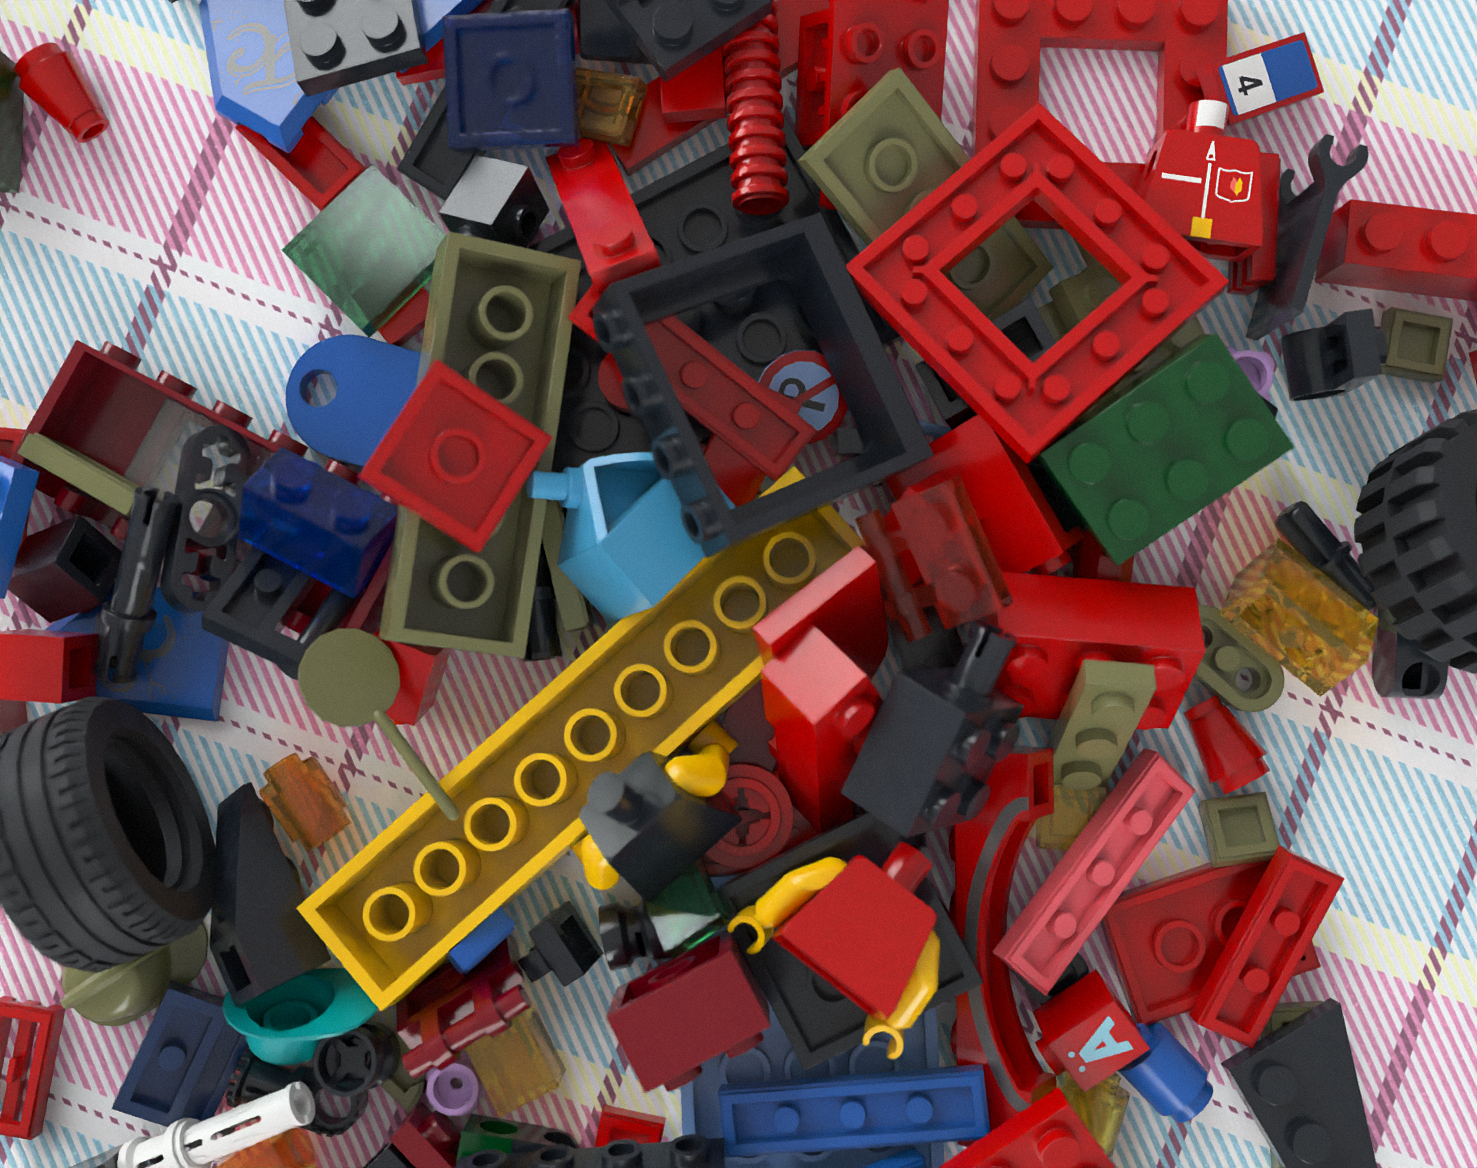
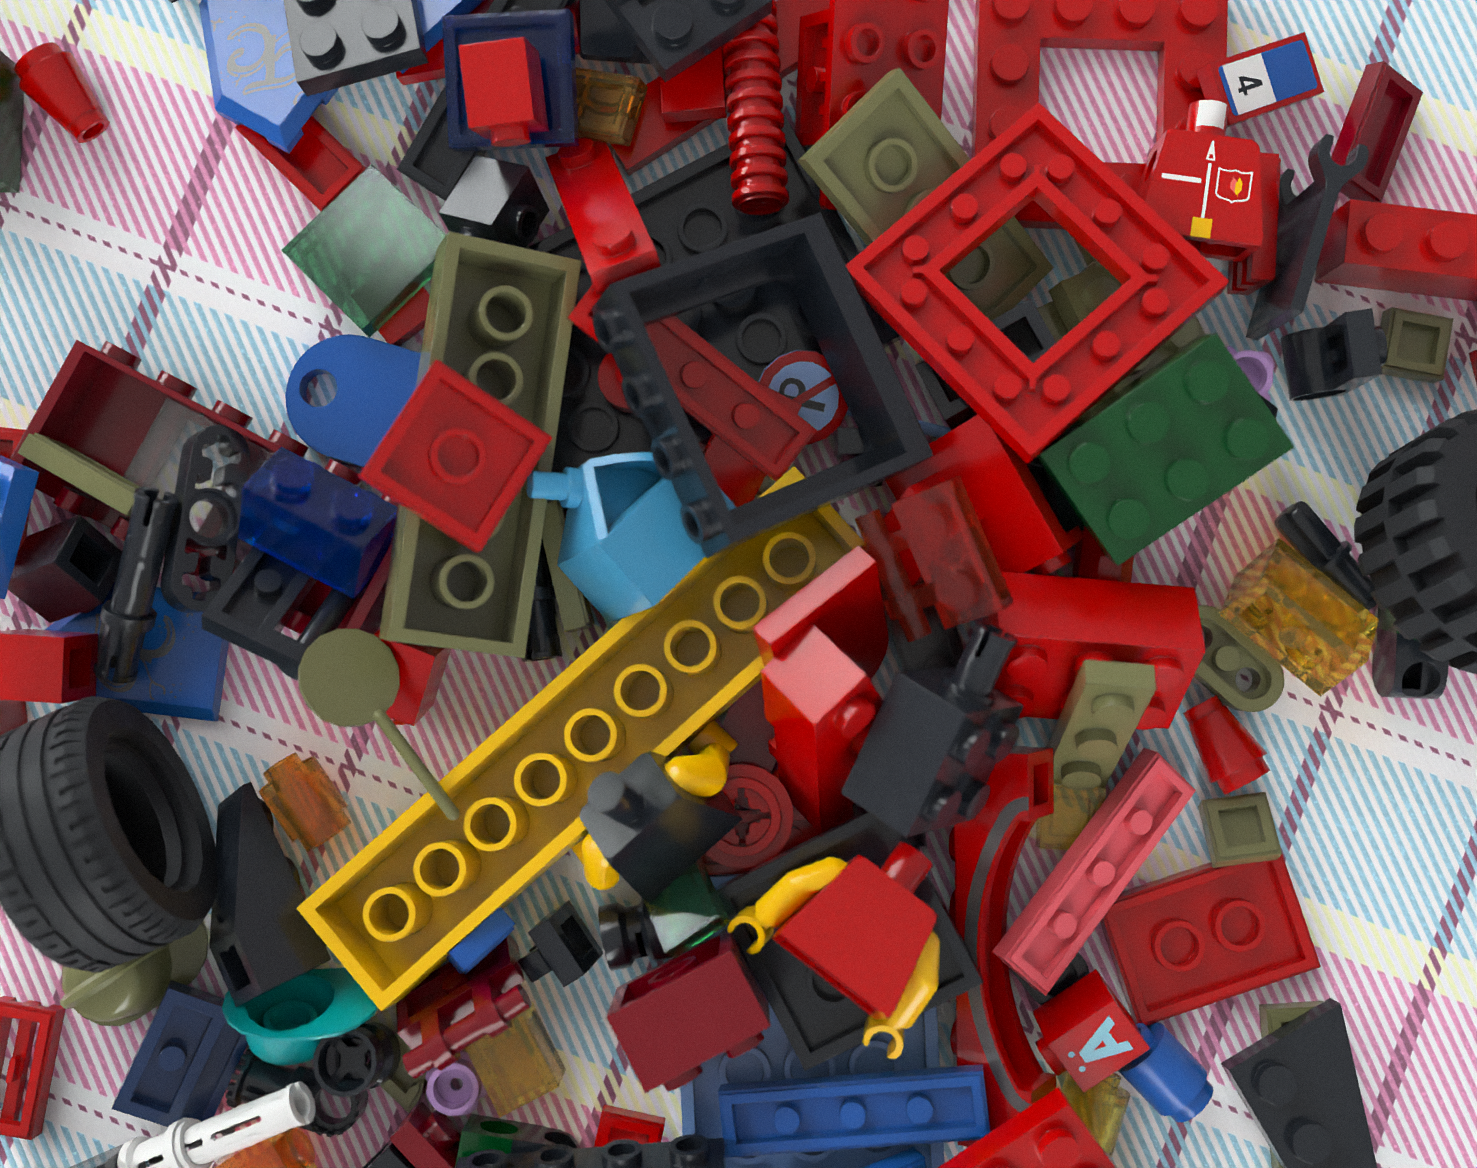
(503, 90): none -> red brick
(1266, 947): red tile -> none
(1379, 120): none -> dark red tile

